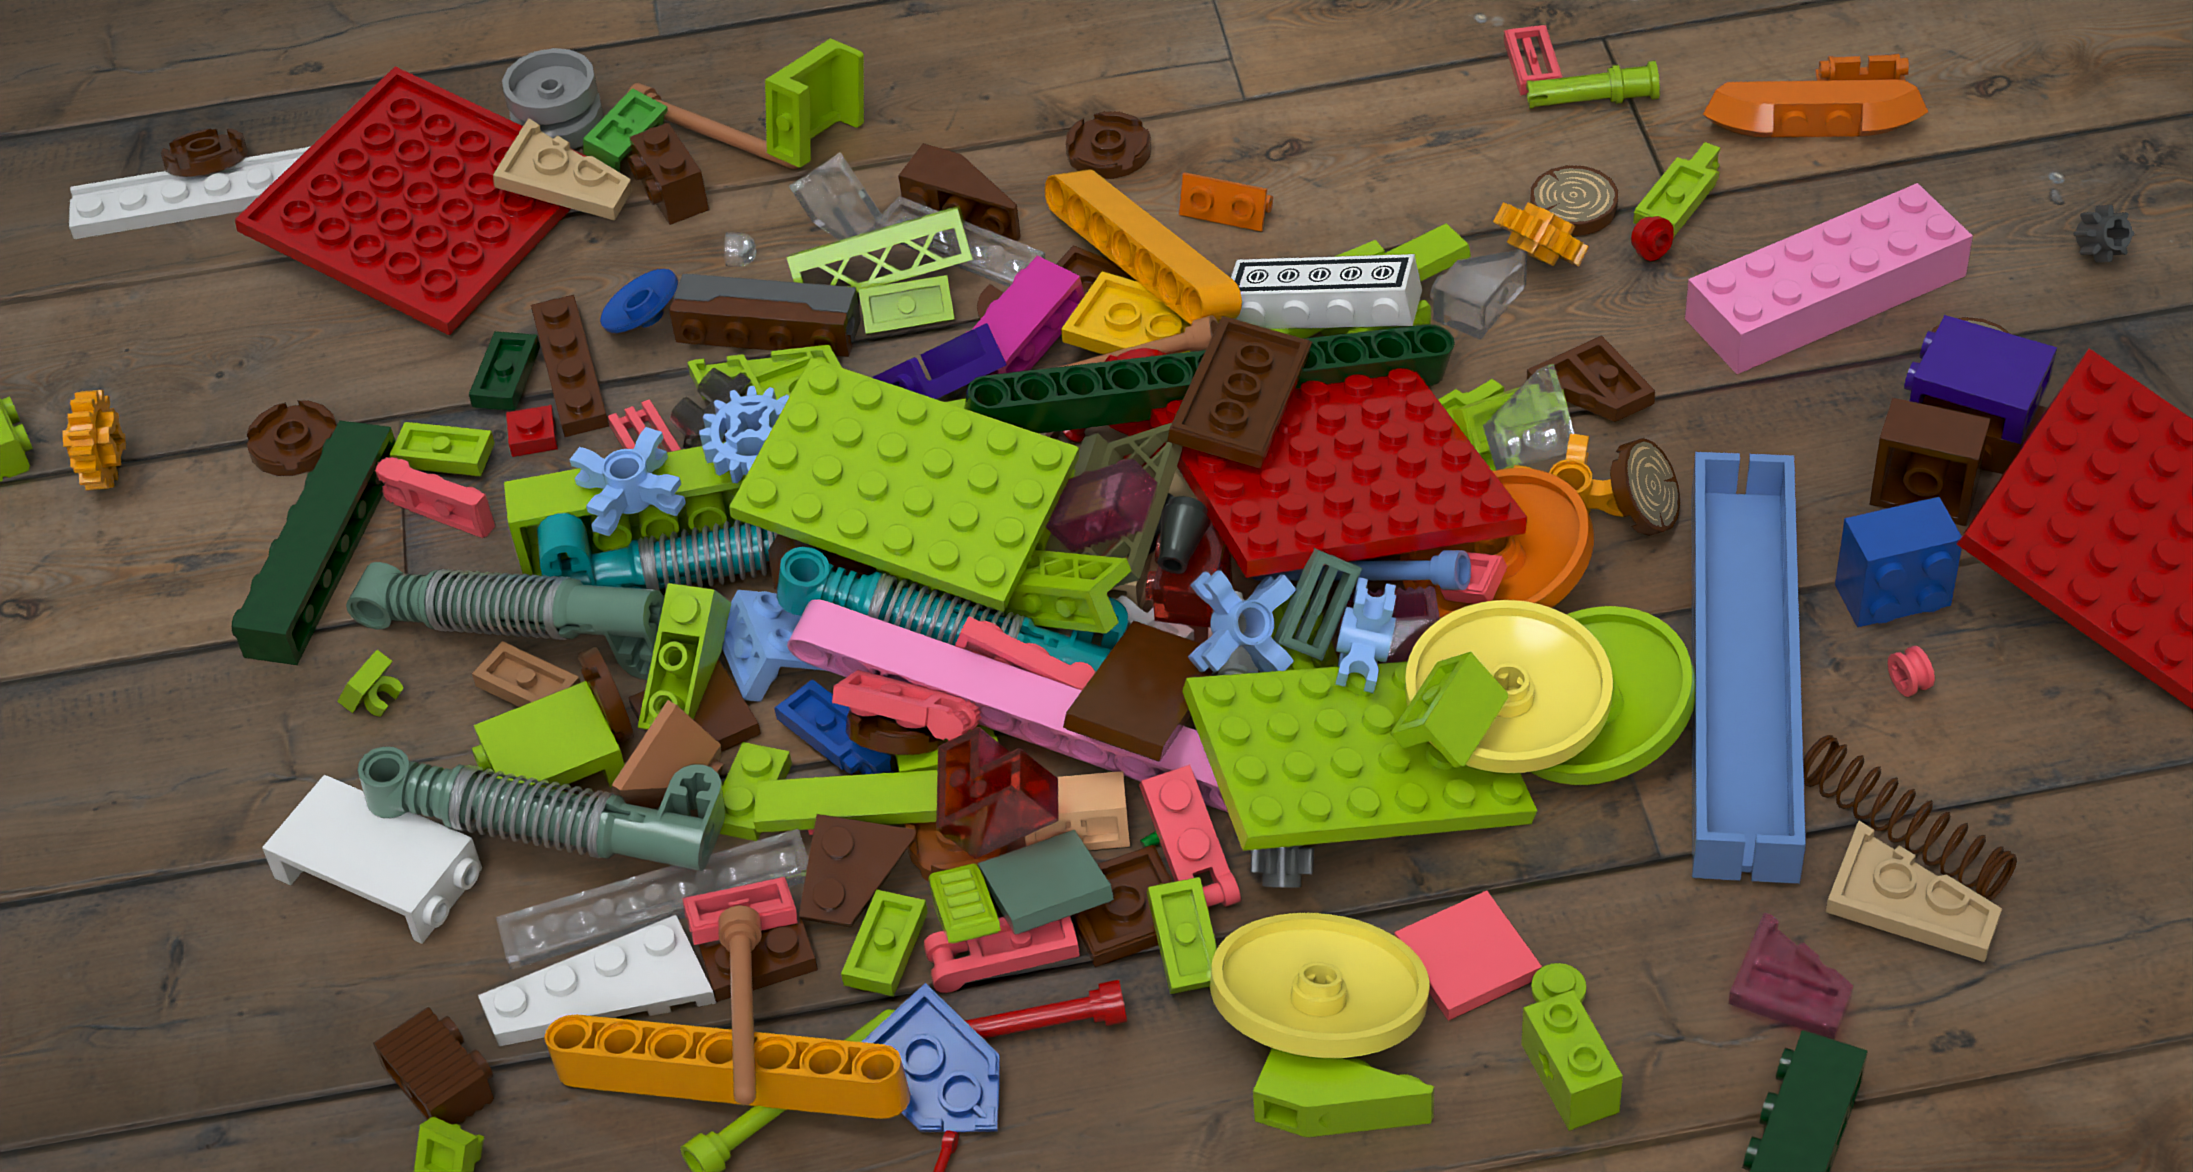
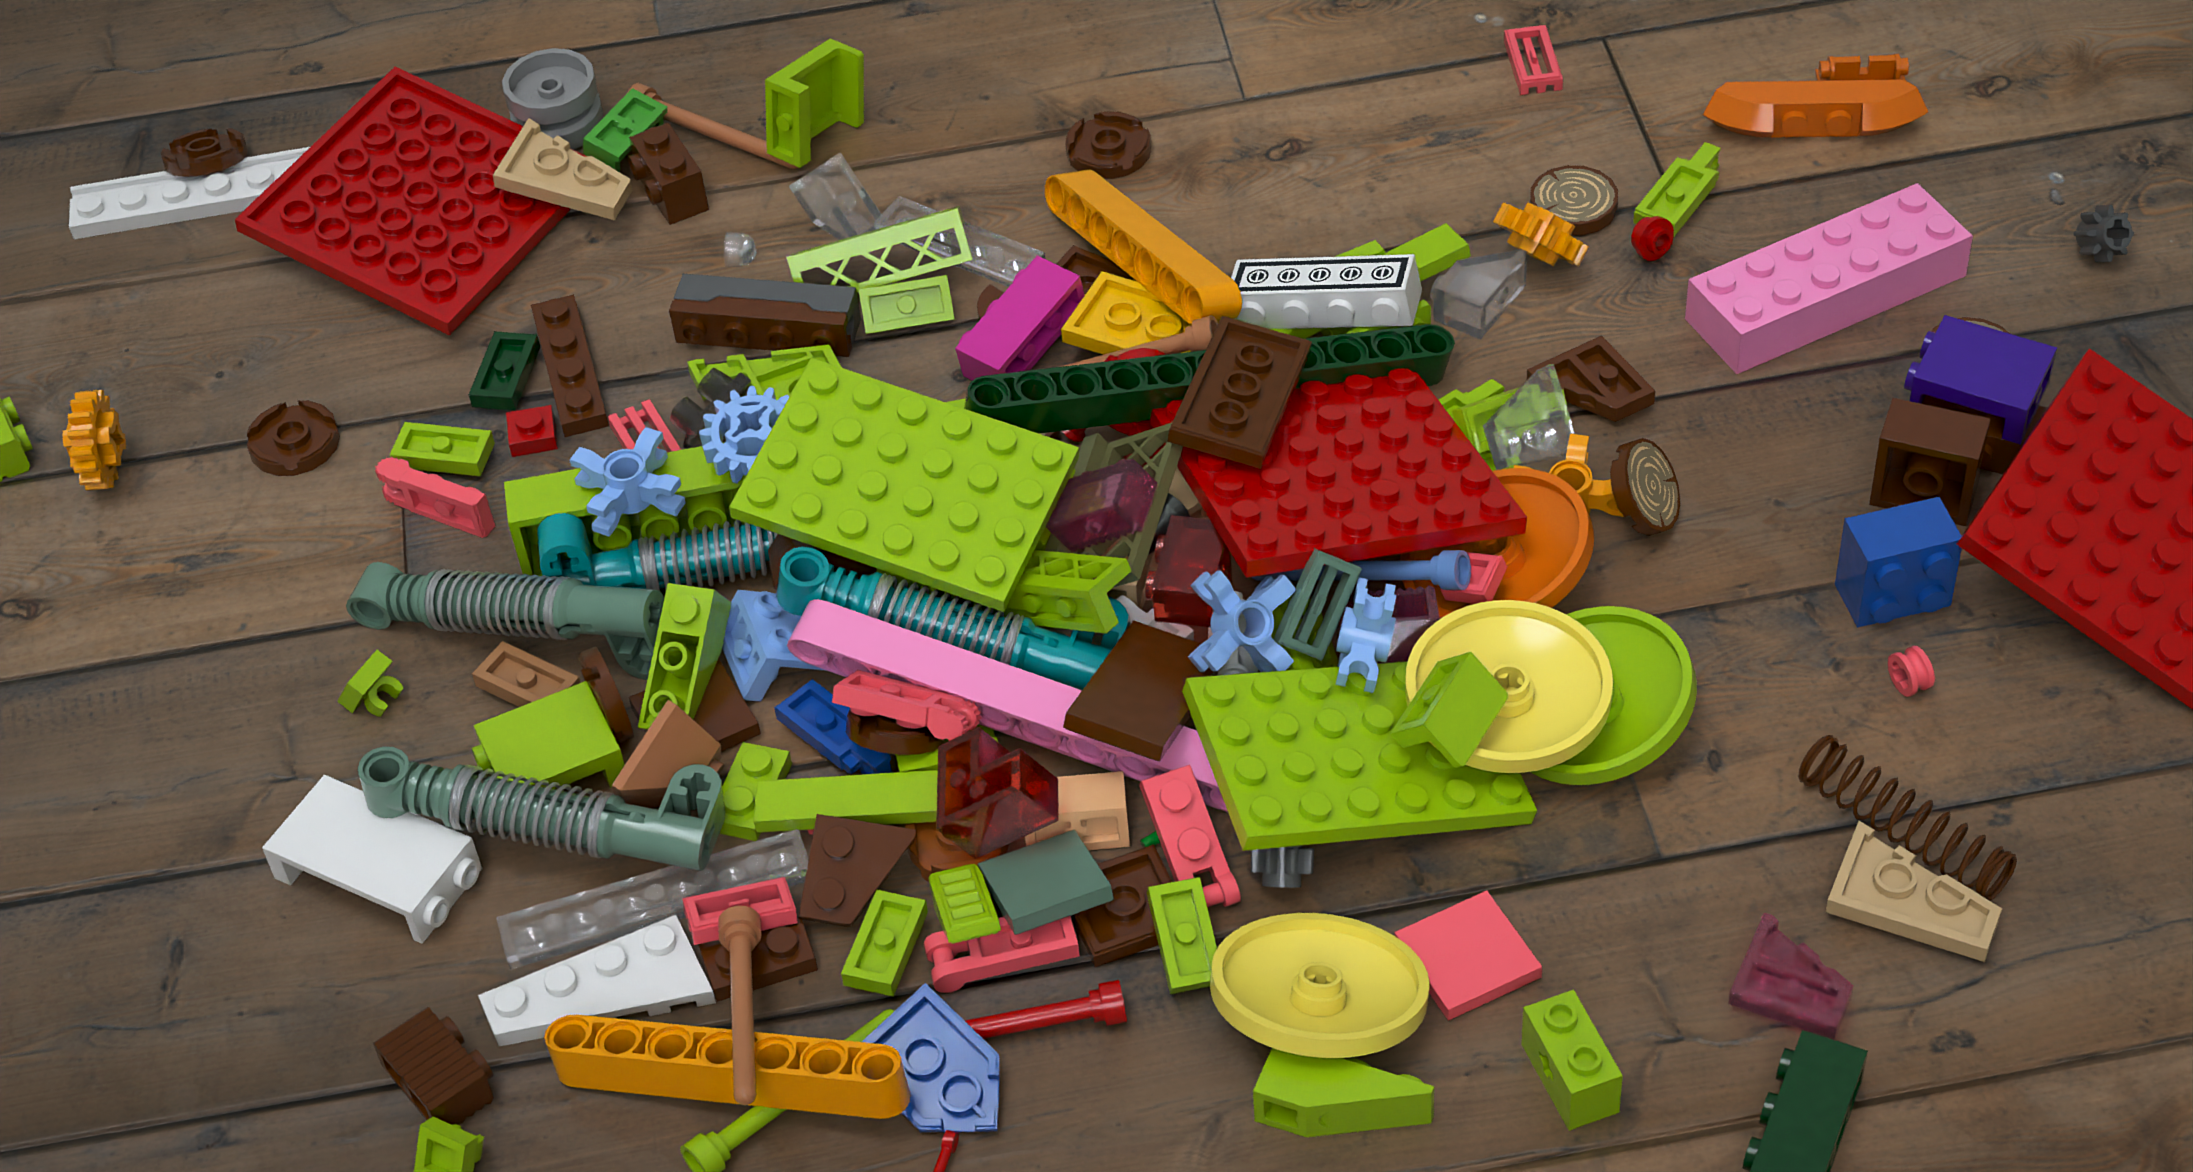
(314, 545): dark green brick -> none
(640, 301): blue dish -> none
(948, 364): dark purple panel -> none
(949, 180): reddish brown slope -> none
(991, 641): coral plate -> none
(1181, 531): pearl dark grey cone -> none
(1224, 201): orange hinge -> none
(1557, 979): lime plate -> none
(1613, 84): lime pin -> none
(1746, 672): medium blue piece -> none

